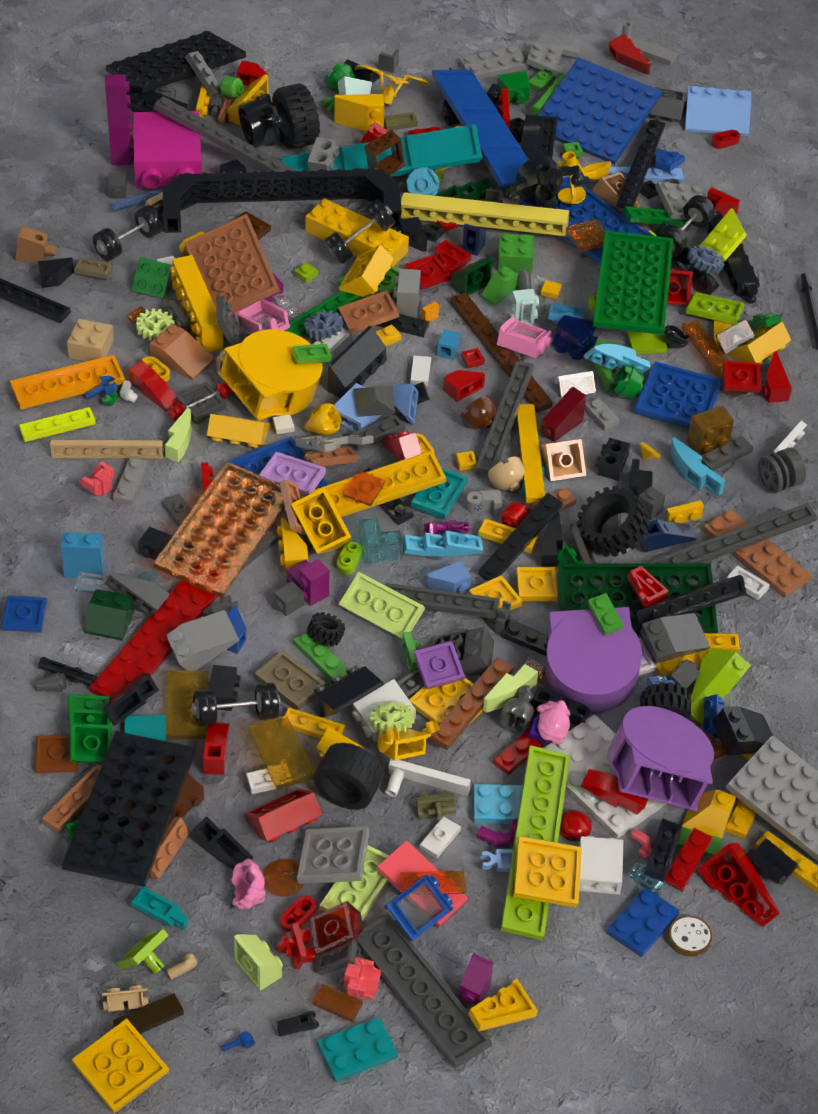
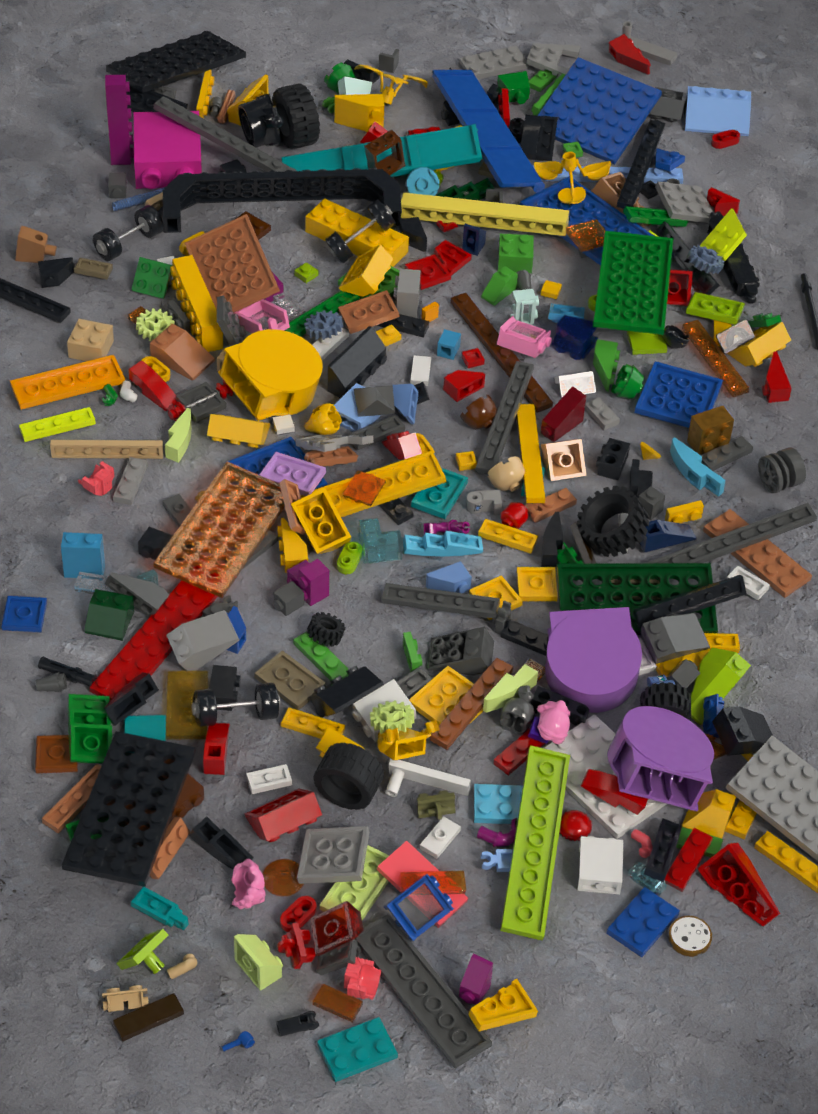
(103, 387): blue bar -> none
(120, 1066): yellow plate -> none
(204, 73): dark grey plate -> none
(206, 473): red plate -> none
(231, 87): bright green head -> none
(249, 72): red slope -> none
(281, 752): clear yellow tile -> none
(311, 353): bright green plate -> none
(323, 154): light grey brick -> none
(381, 605): yellowish green plate -> none
(400, 121): olive tile -> none
(434, 231): black plate -> none
(439, 665): medium lavender plate -> none
(472, 277): dark green slope -> none
(520, 537): black plate -> none
(542, 171): black piece -> none
(547, 872): yellow plate -> none
(605, 614): bright green plate -> none
(616, 356): medium azure slope -> none
(646, 586): red wing -> none
(698, 212): black axle -> none
(742, 376): red plate -> none
(773, 861): black panel -> none
(796, 434): white plate -> none

